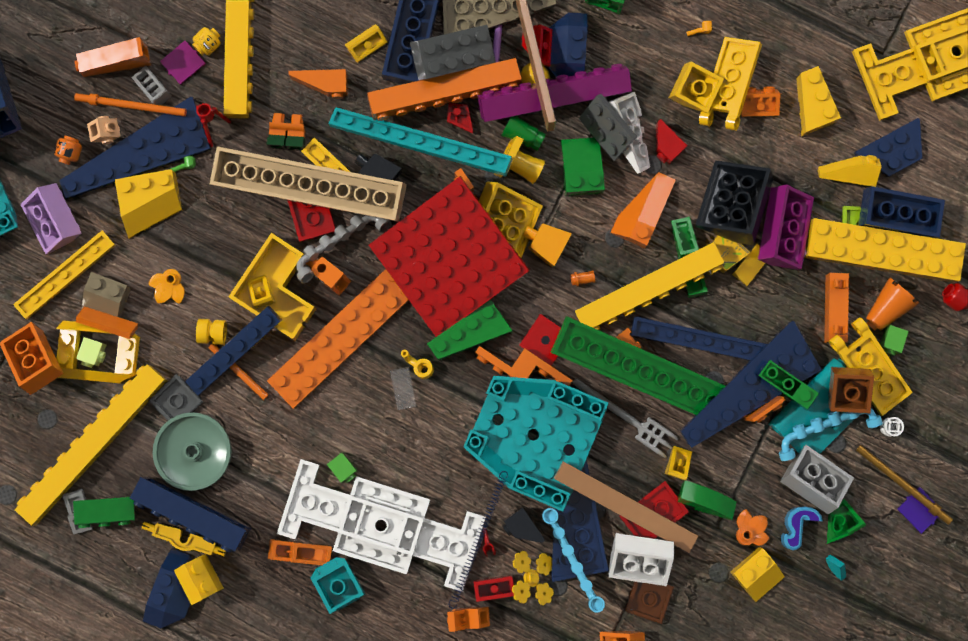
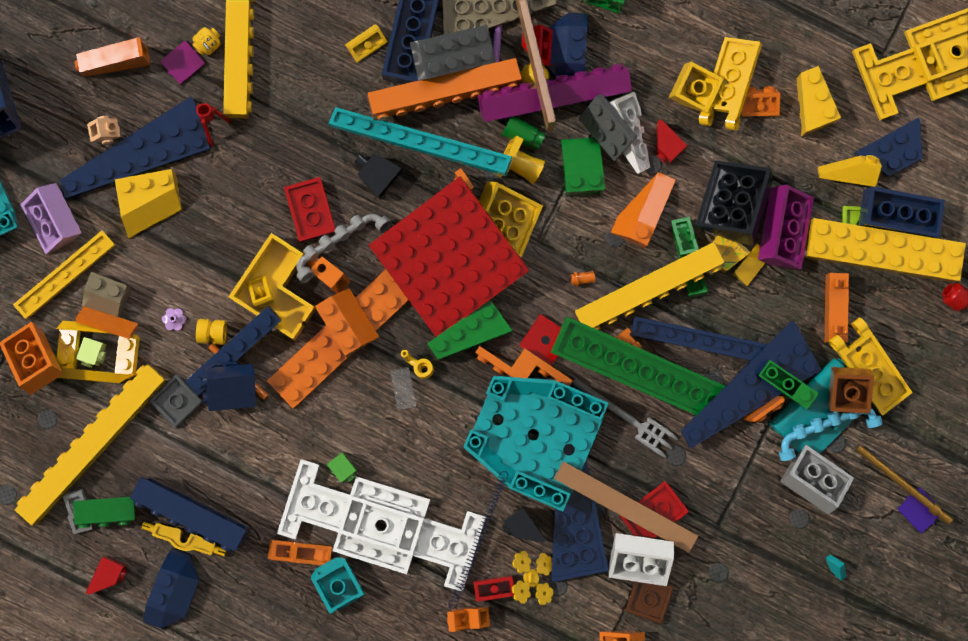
(68, 150): orange head -> none
(94, 99): orange bar -> none
(107, 574): none -> red slope
(157, 97): light grey slope -> none
(167, 289): light orange plate -> none
(175, 324): none -> lavender plant
(189, 163): bright green hand -> none
(192, 451): sand green dish -> none
(198, 579): yellow slope -> none
(229, 386): none -> dark blue brick
(286, 134): hips -> none
(308, 184): tan brick -> none
(321, 156): yellow plate -> none
(328, 82): orange slope -> none
(347, 322): none -> orange slope
(459, 116): red piece -> none
(488, 545): red hand -> none
(547, 242): light orange torso -> none
(595, 602): medium azure bar -> none
(678, 463): yellow slope -> none
(706, 29): light orange hand -> none
(707, 500): green slope -> none
(754, 527): orange plate -> none
(757, 574): yellow slope -> none
(794, 525): dark azure animal -> none
(843, 522): green slope -> none
(888, 426): white wheel -> none
(890, 305): orange cone -> none
(893, 340): bright green brick -> none

